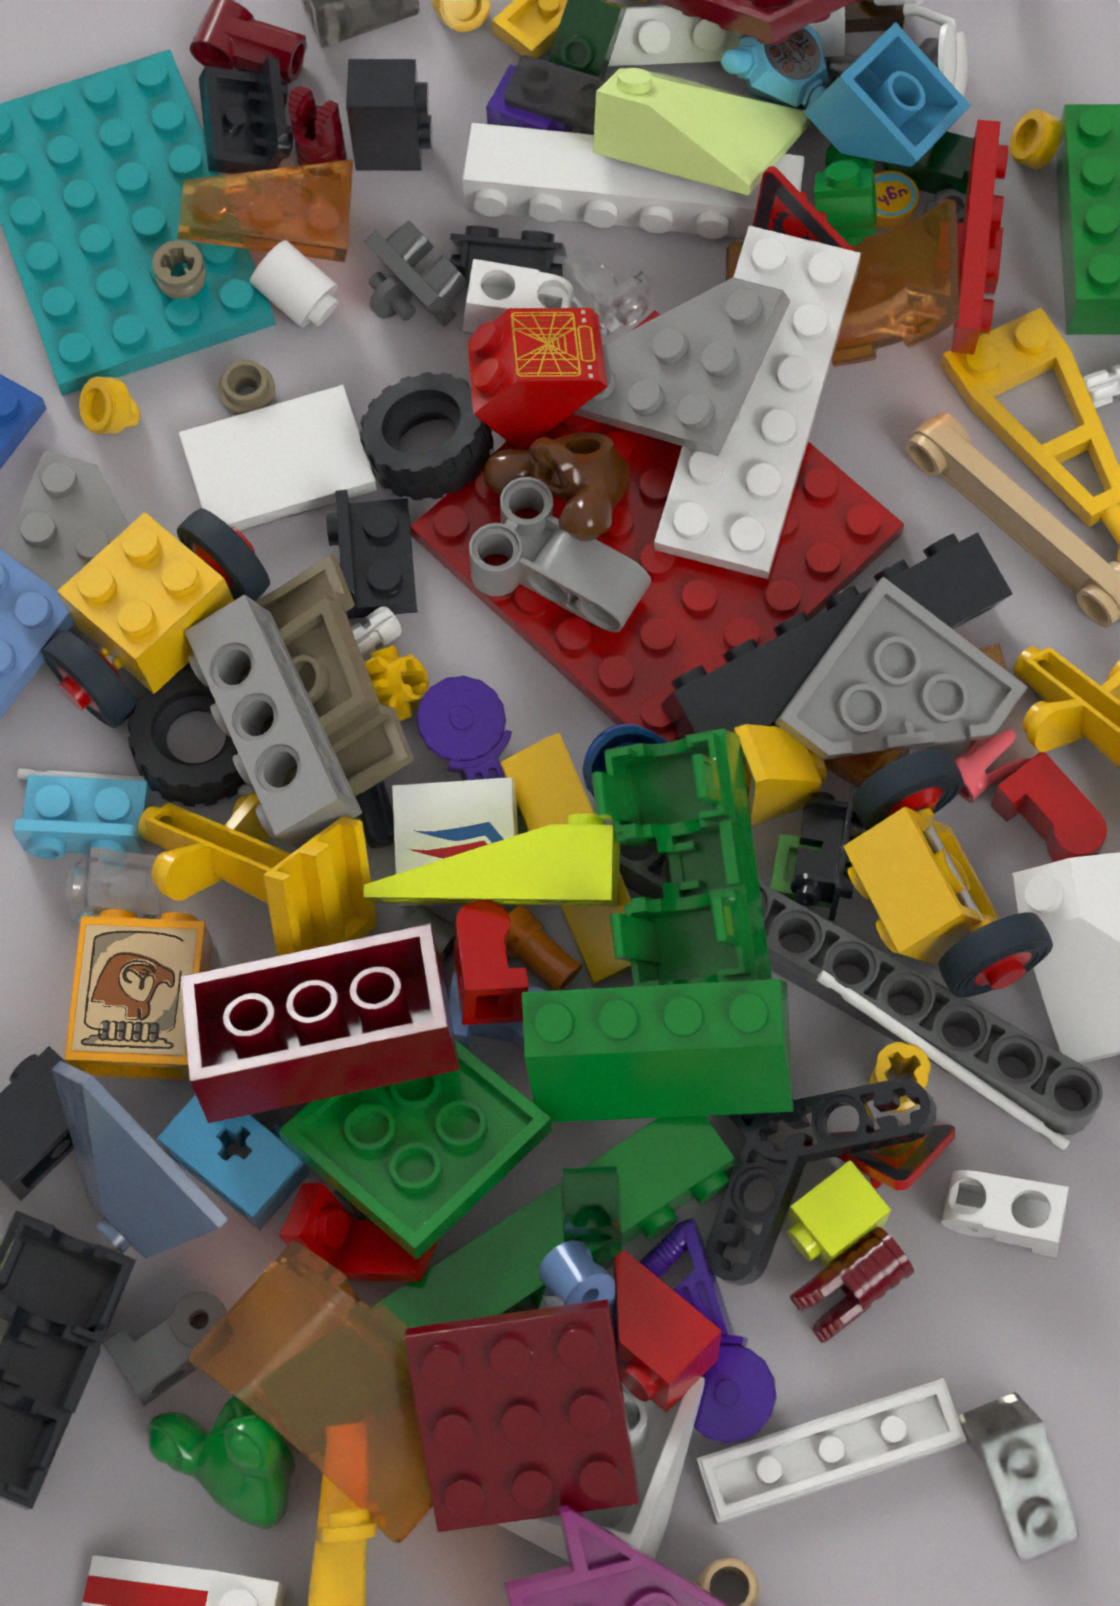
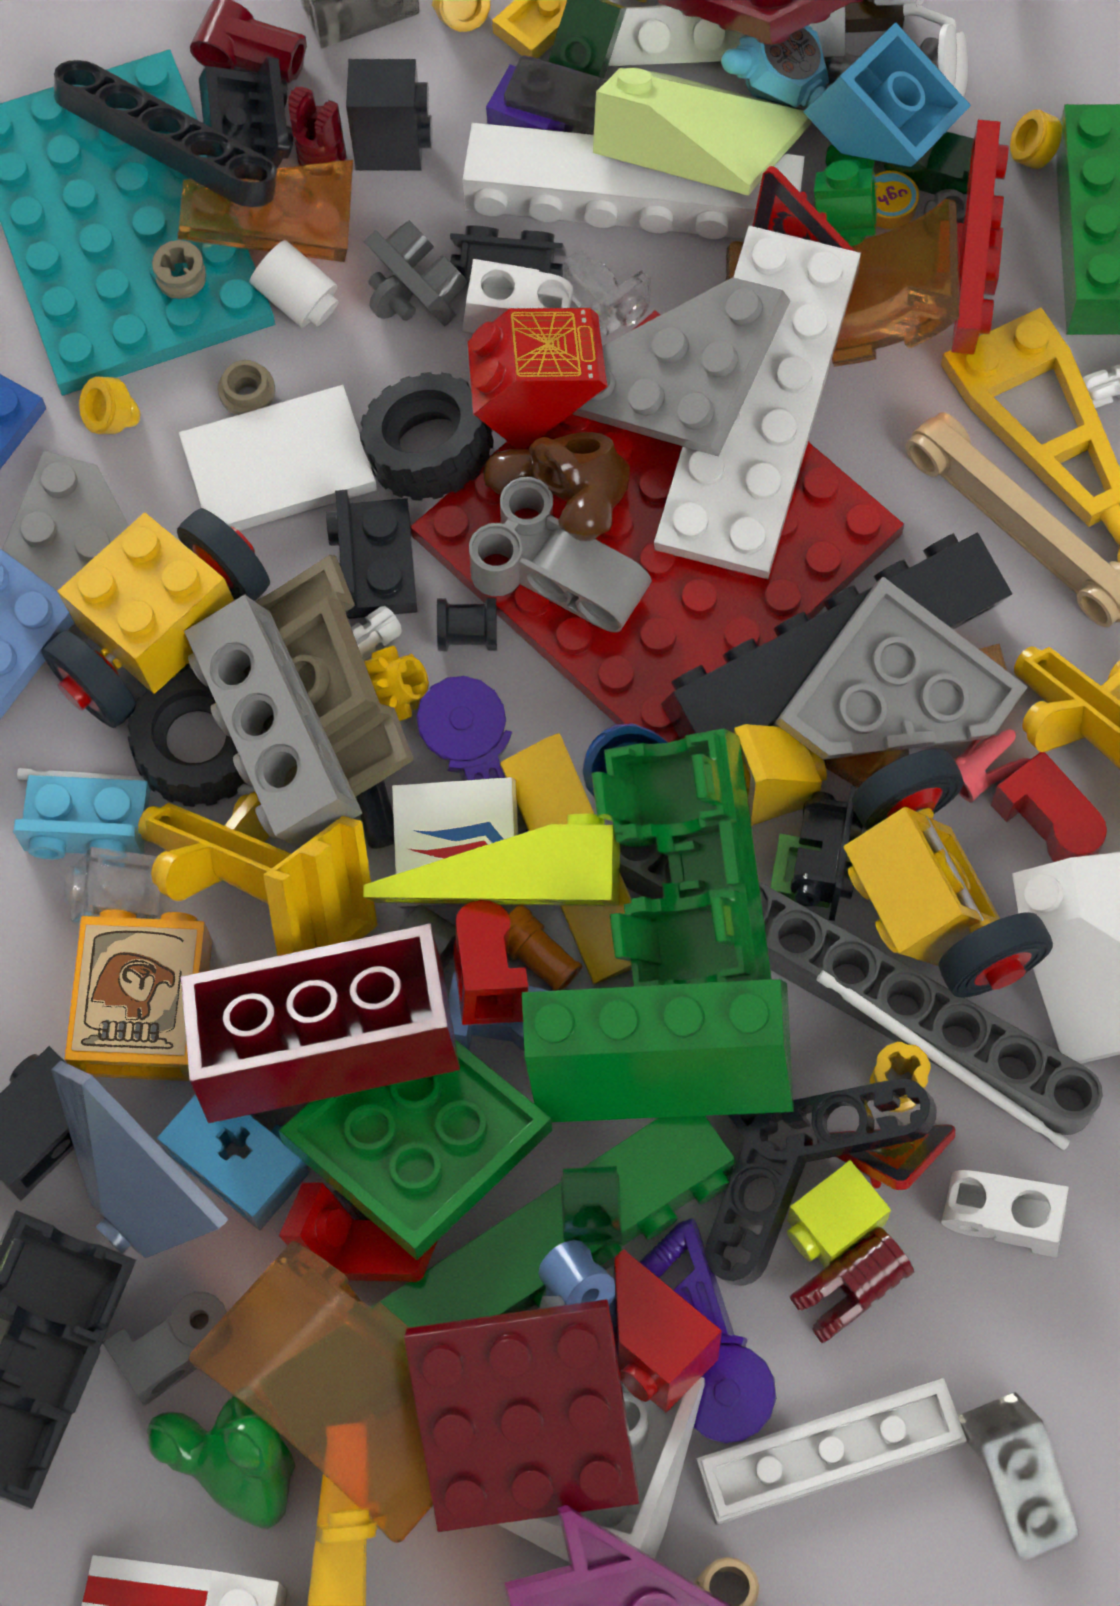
(180, 149): none -> black beam
(466, 624): none -> black bush

